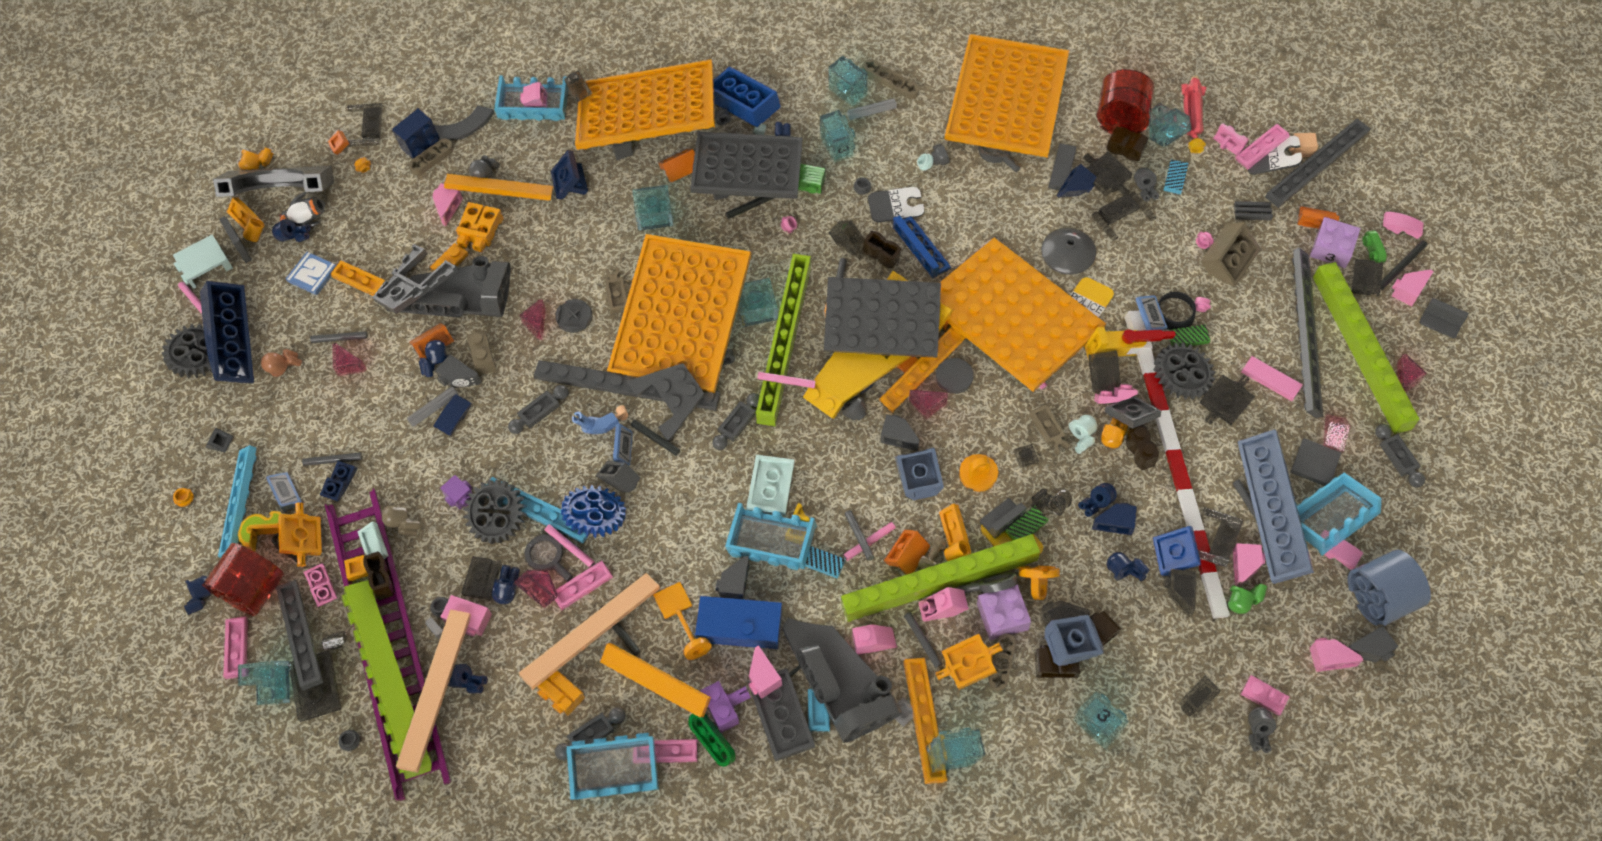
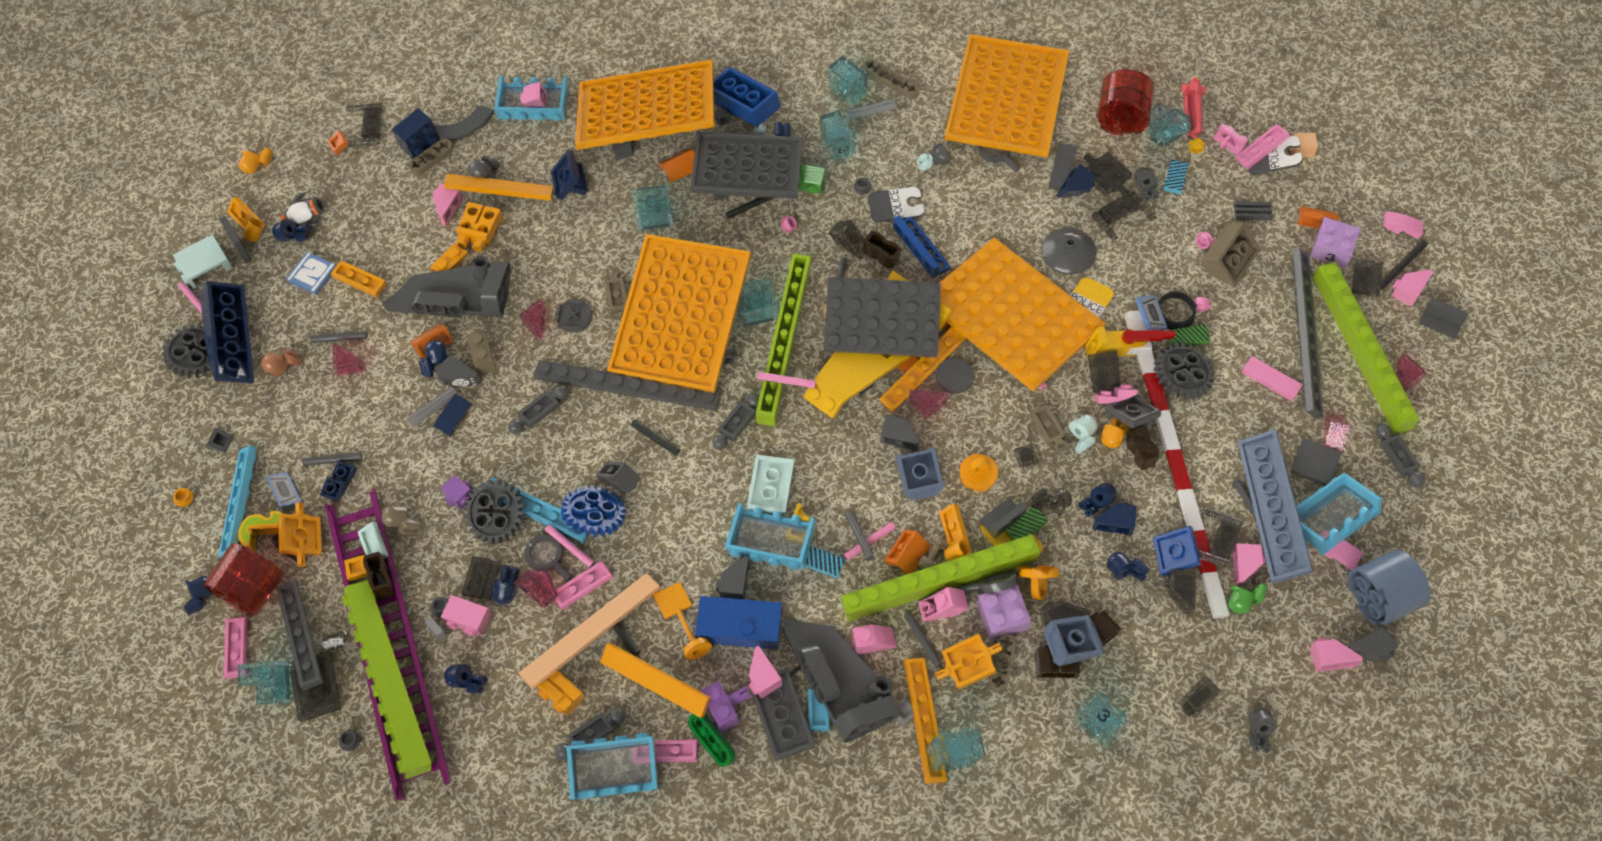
(310, 178): dark grey arch -> none
(320, 585): bright pink slope -> none
(362, 165): light orange plate -> none
(401, 291): dark grey wing -> none
(433, 691): light nougat tile -> none
(578, 85): clear smoke slope -> none
(601, 425): medium blue arm -> none
(622, 444): slope -> none
(677, 390): dark grey wing -> none
(855, 408): dark grey cone -> none
(1127, 143): dark brown brick -> none
(1227, 399): clear smoke plate -> none
(1265, 695): bright pink plate -> none
(1317, 163): dark grey plate -> none
(1375, 247): bright green plate -> none

